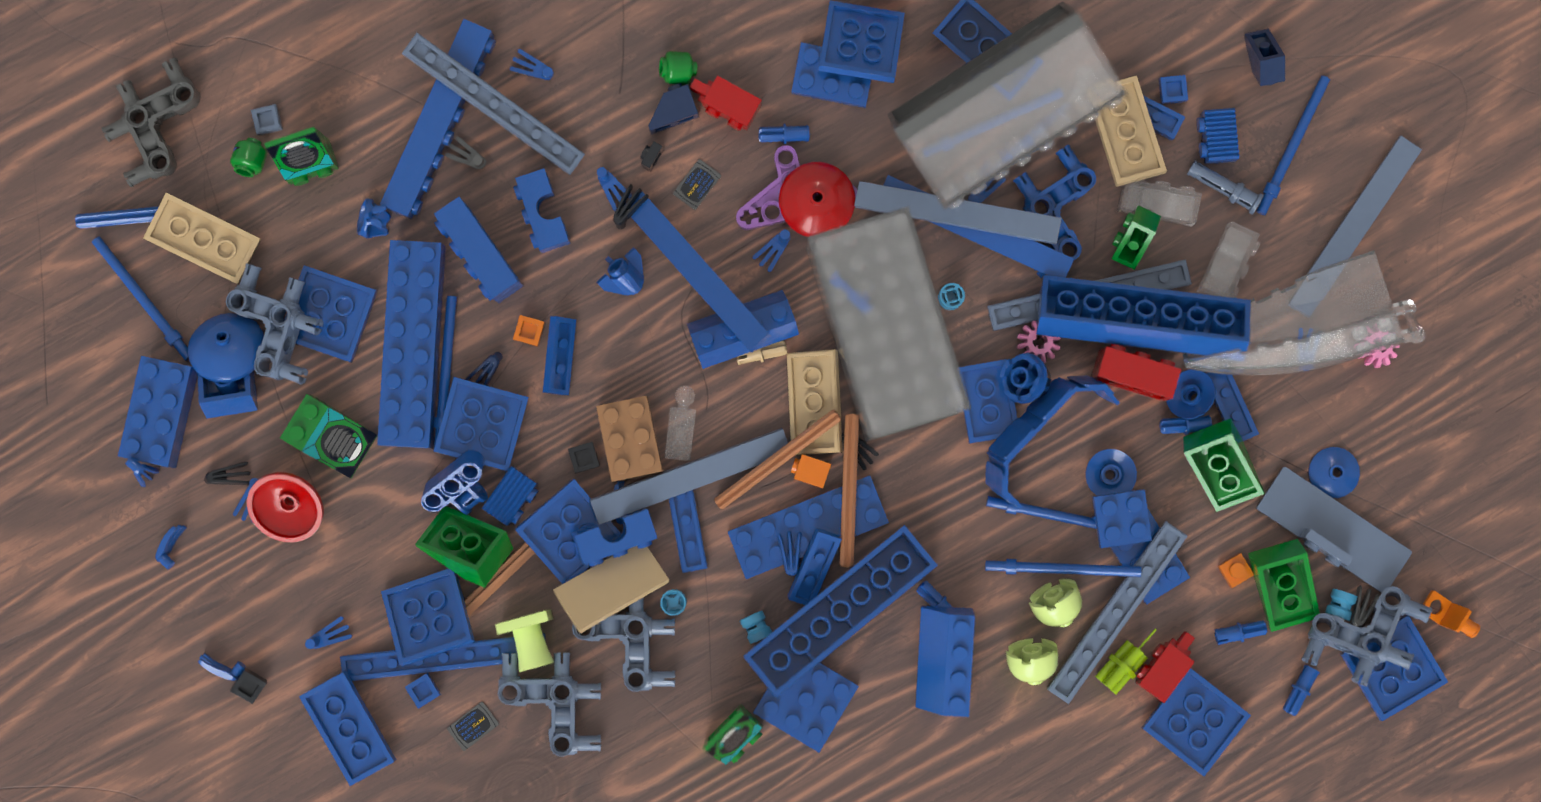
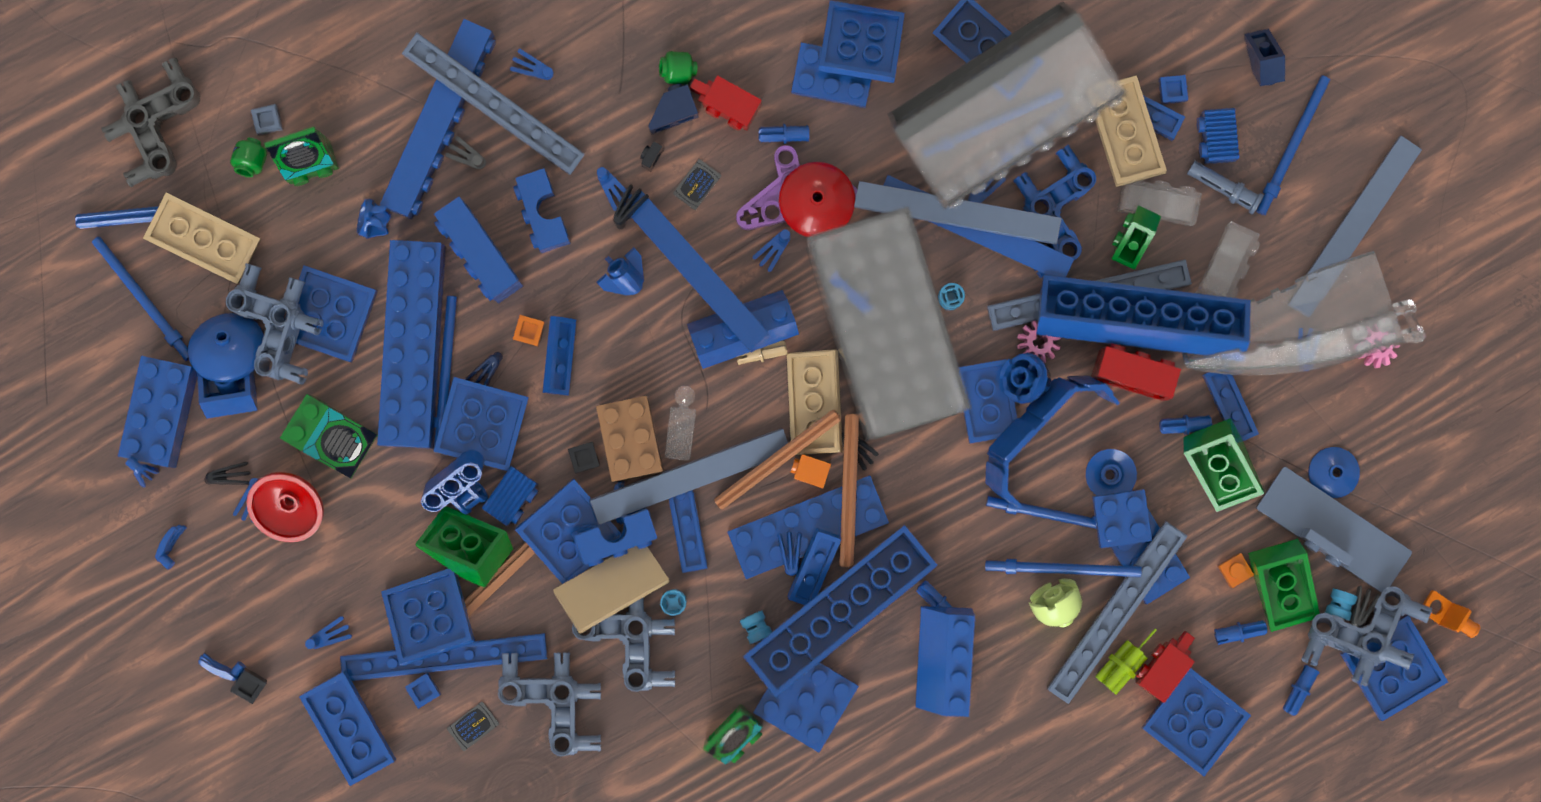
(529, 639): yellowish green plant -> none
(1032, 661): yellowish green cylinder -> none
(1191, 383): blue dish -> none

